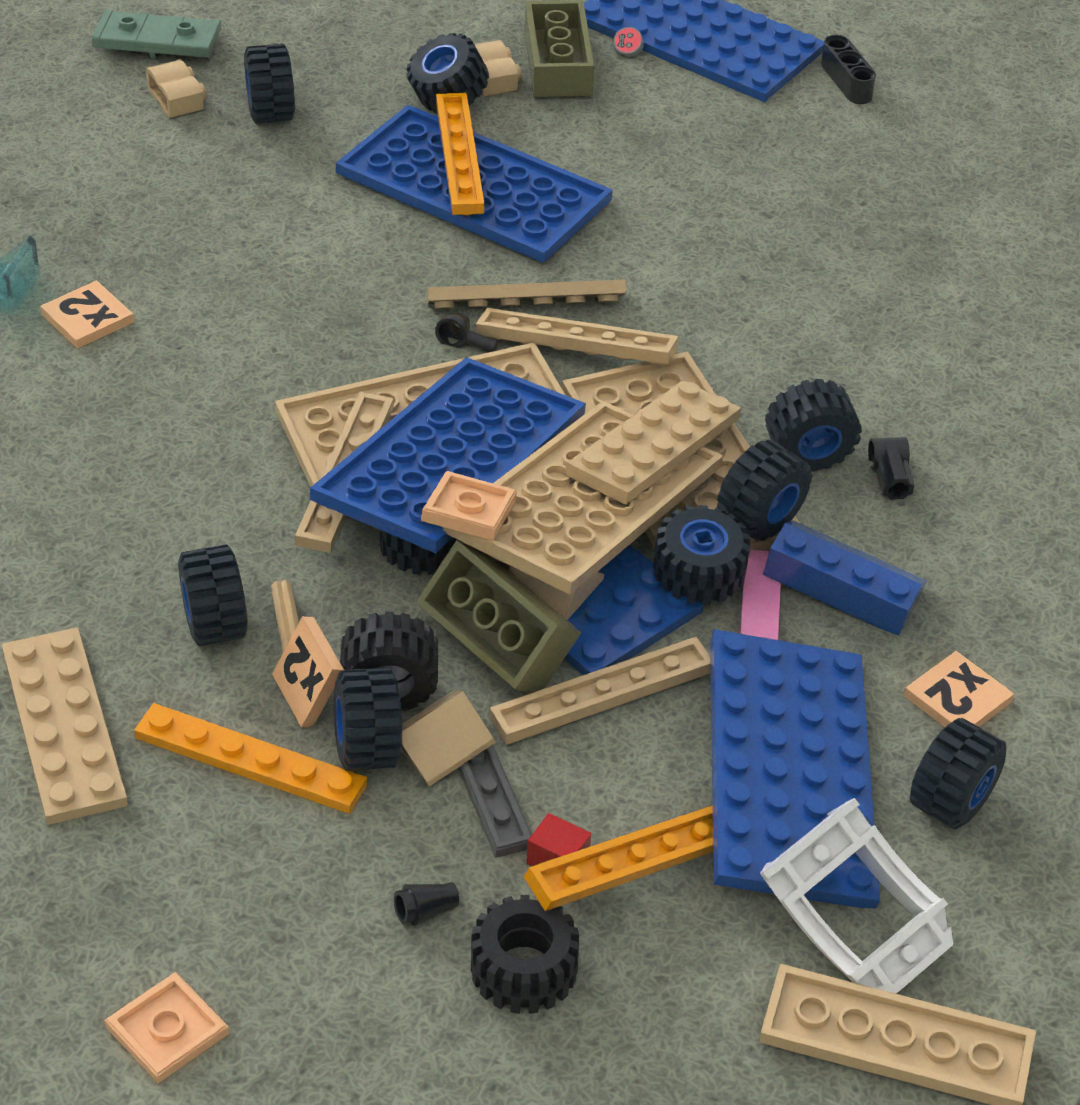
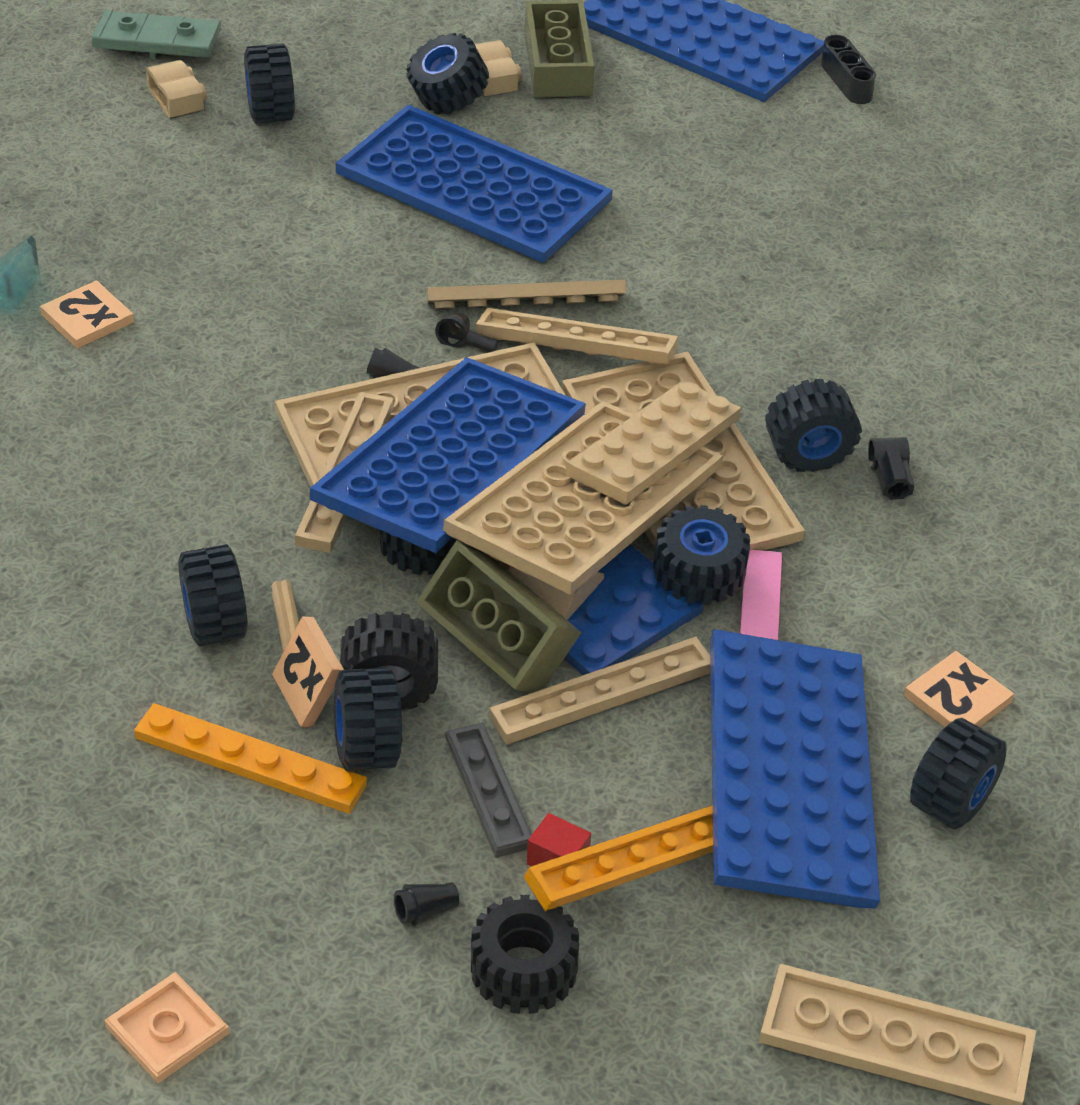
(63, 726): tan plate -> none
(386, 363): none -> black cone
(444, 737): tan slope -> none
(459, 154): light orange plate -> none
(469, 505): light nougat tile -> none
(628, 42): tile -> none
(765, 489): black wheel -> none
(821, 852): white wedge -> none
(843, 577): blue slope -> none

